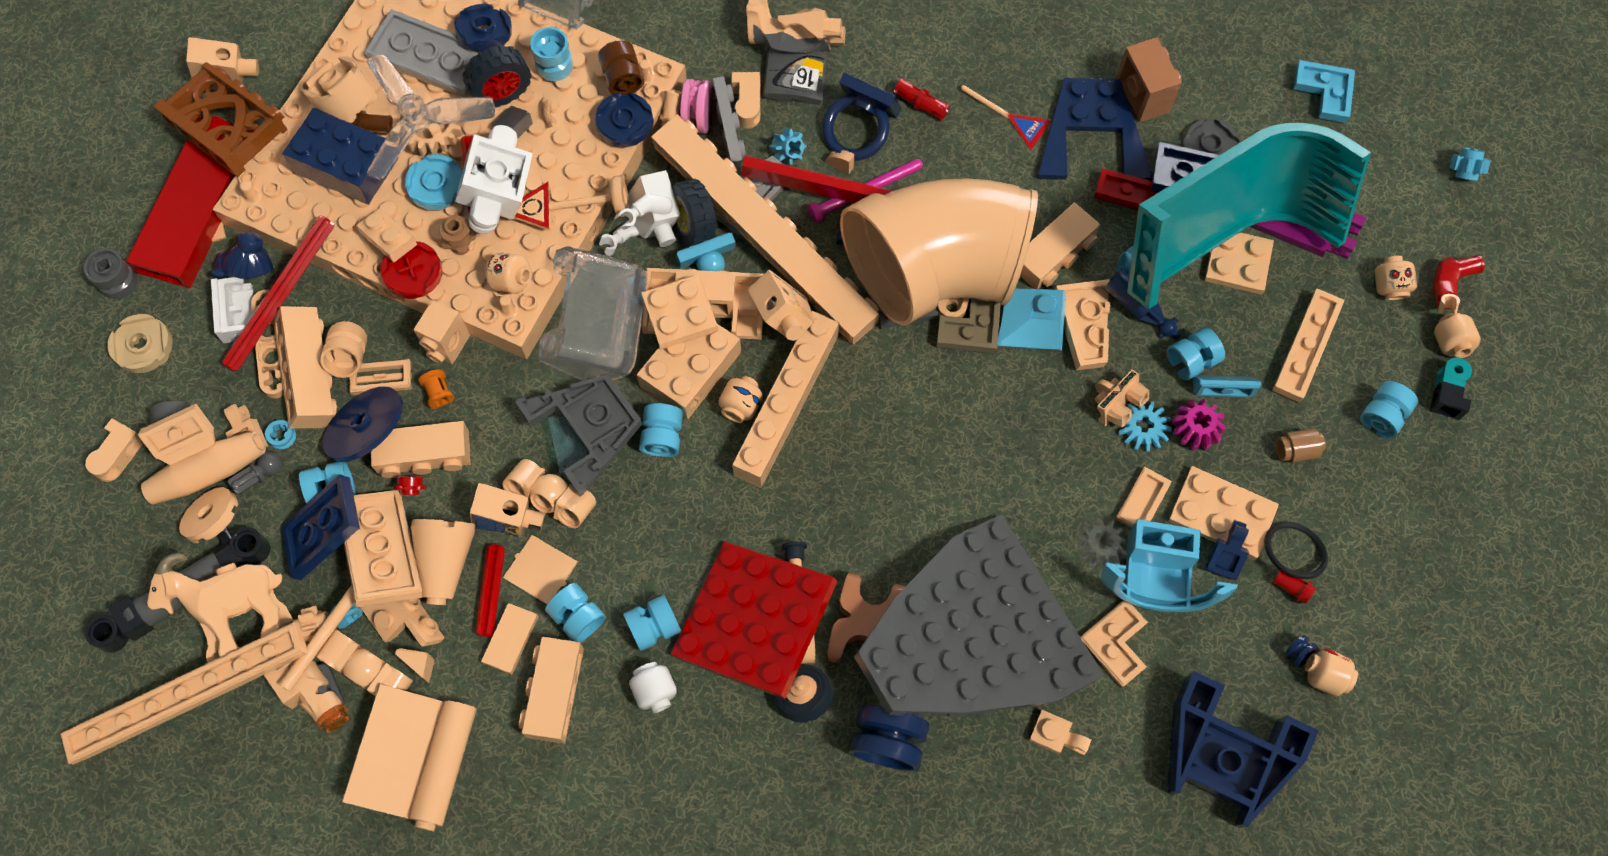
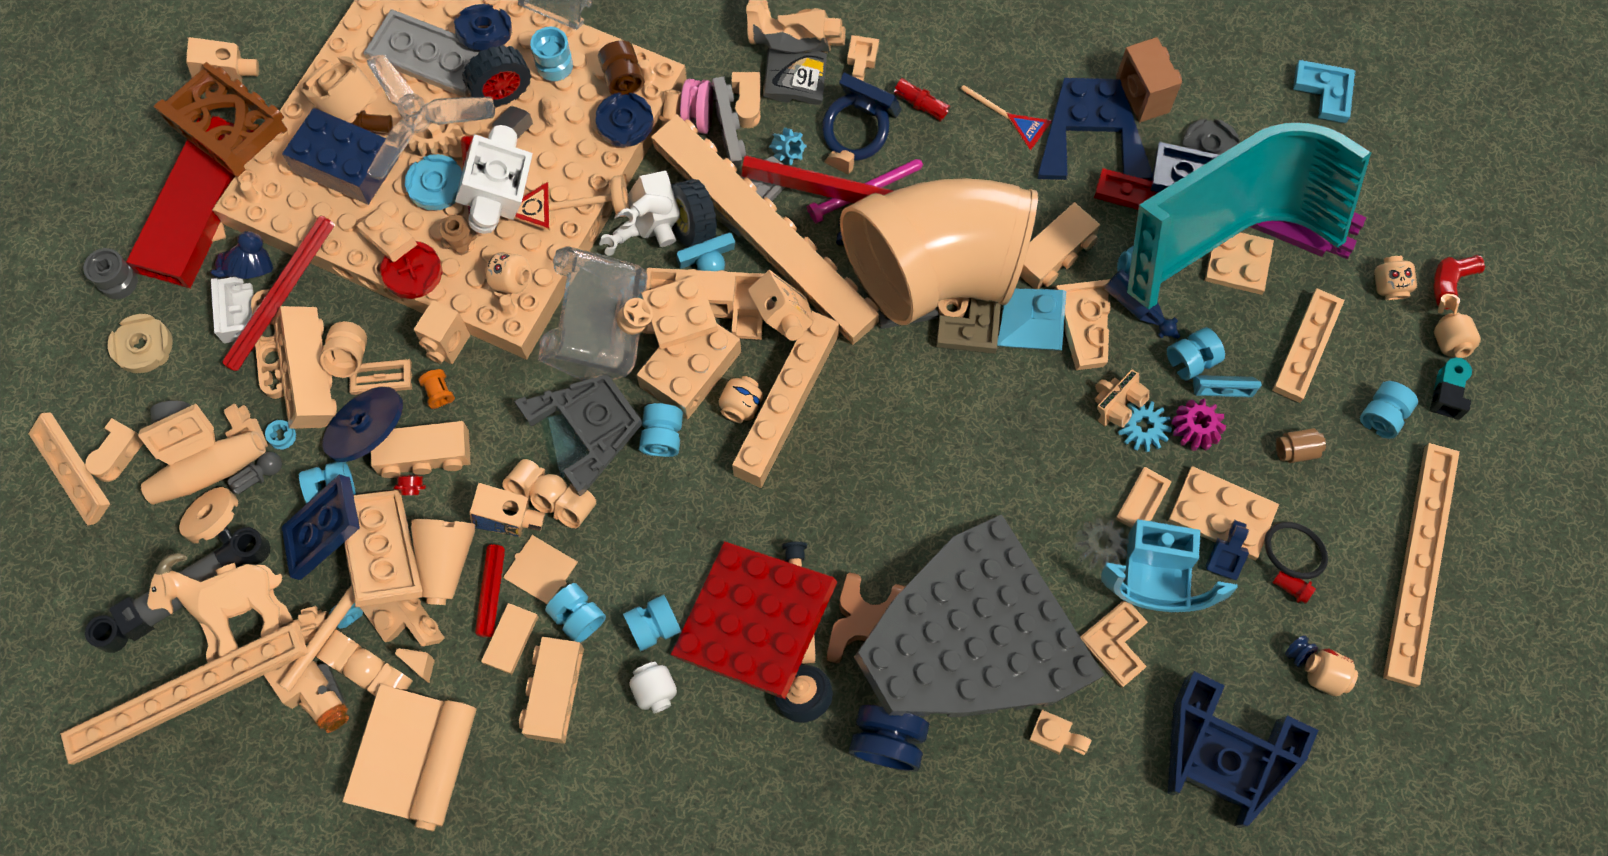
(69, 468): none -> light nougat tile
(641, 314): none -> light nougat wheel
(862, 54): none -> light nougat plate
(1421, 566): none -> light nougat plate
(1470, 163): medium azure gear -> none

